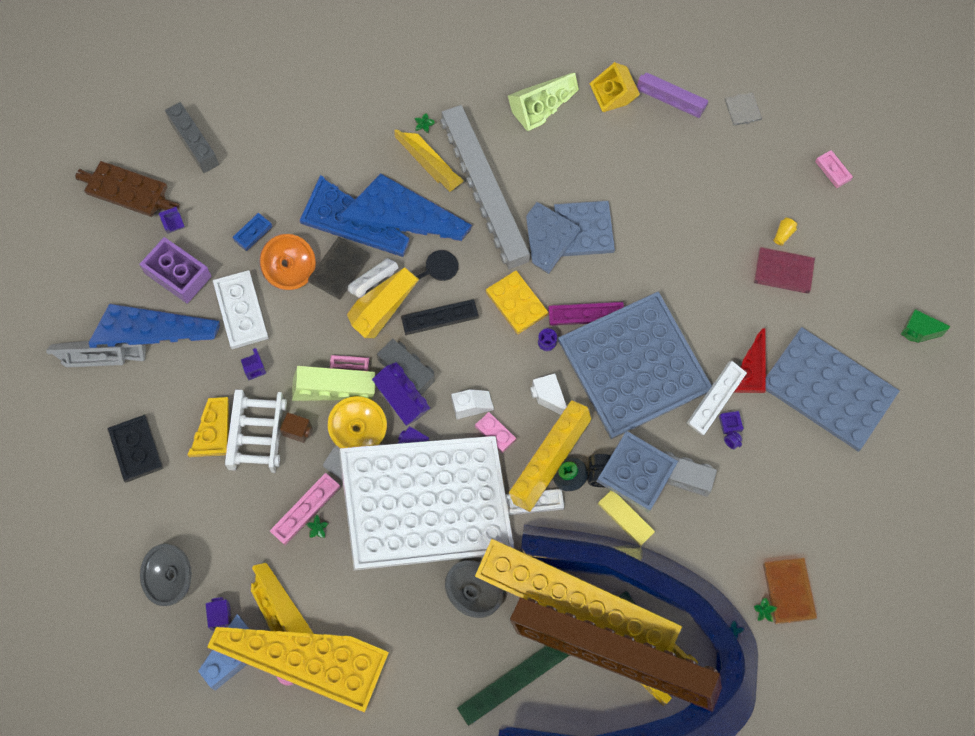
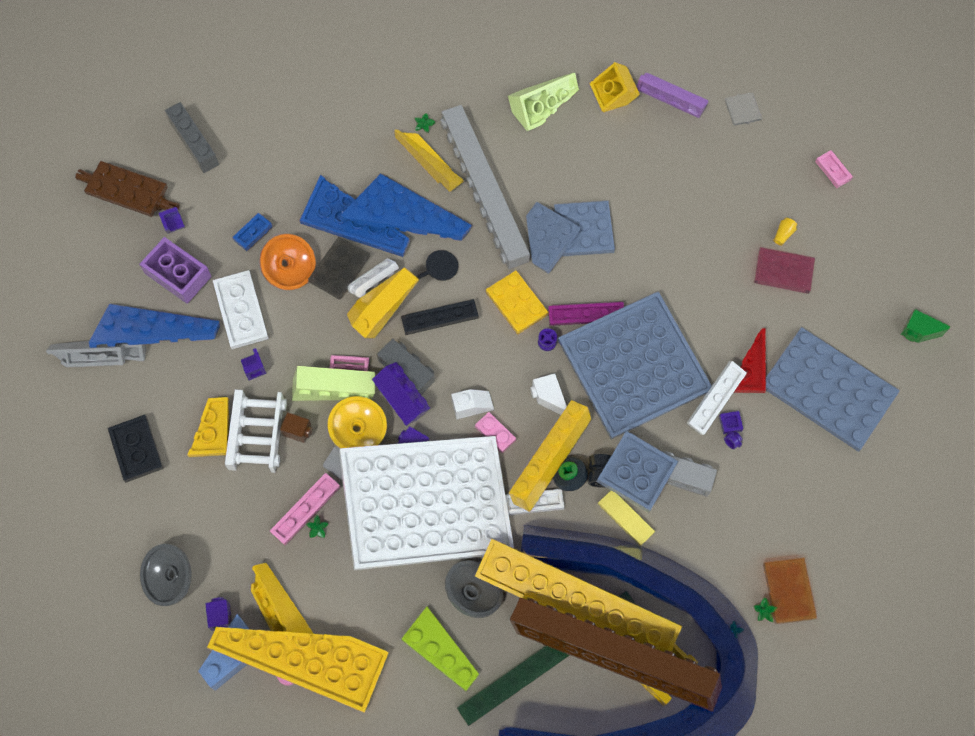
(438, 648): none -> lime wing

